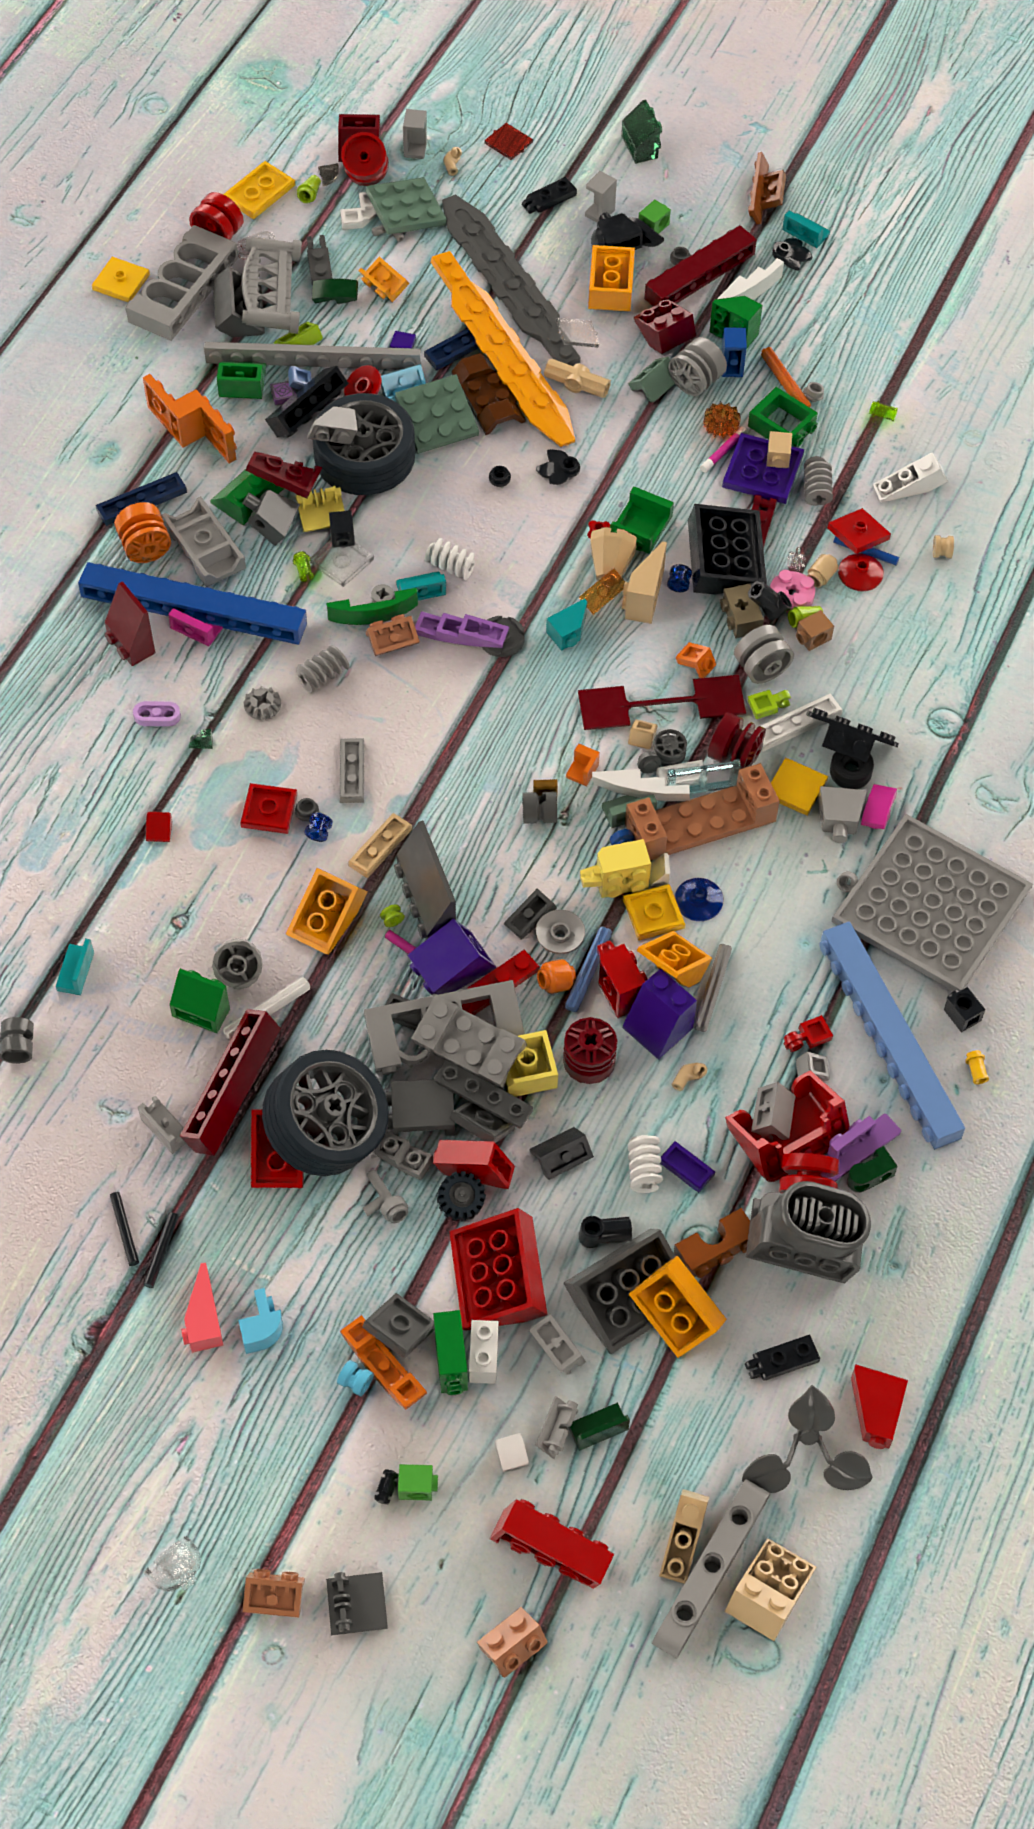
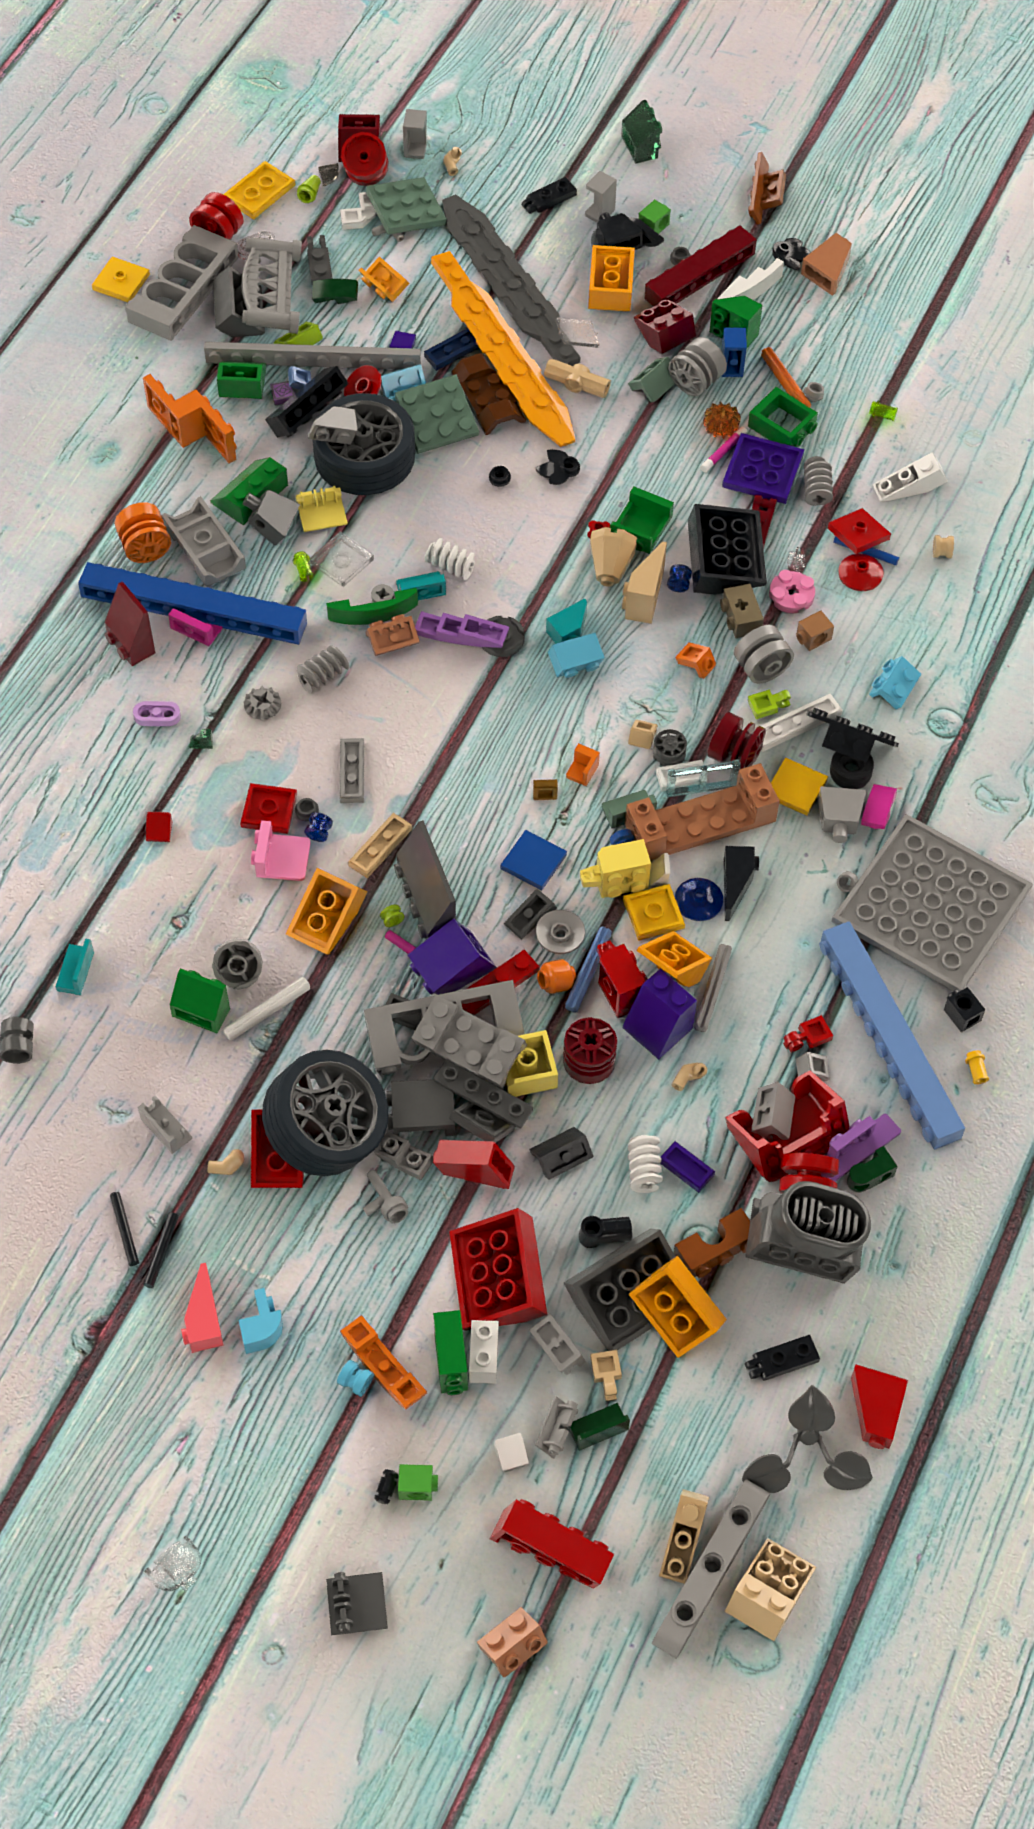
(153, 492): dark blue plate -> none
(228, 1165): none -> tan arm
(230, 1082): dark red brick -> none
(273, 1593): nougat bracket -> none
(280, 855): none -> bright pink bracket
(283, 474): dark red wing -> none
(341, 529): black brick -> none
(399, 1325): dark grey tile -> none
(461, 1196): black wheel -> none
(508, 141): clear red piece -> none
(533, 860): none -> blue tile
(539, 807): dark grey wheel -> none
(576, 655): none -> medium azure brick
(603, 591): clear orange plate -> none
(606, 1370): none -> tan plate
(610, 708): dark red hinge -> none
(631, 784): white slope -> none
(648, 762): dark grey plate -> none
(738, 874): none -> black slope
(771, 602): black piece -> none
(779, 449): tan brick -> none
(801, 612): lime cone -> none
(804, 229): teal panel -> none
(823, 569): tan brick -> none
(827, 263): none -> nougat slope
(895, 681): none -> medium azure bracket

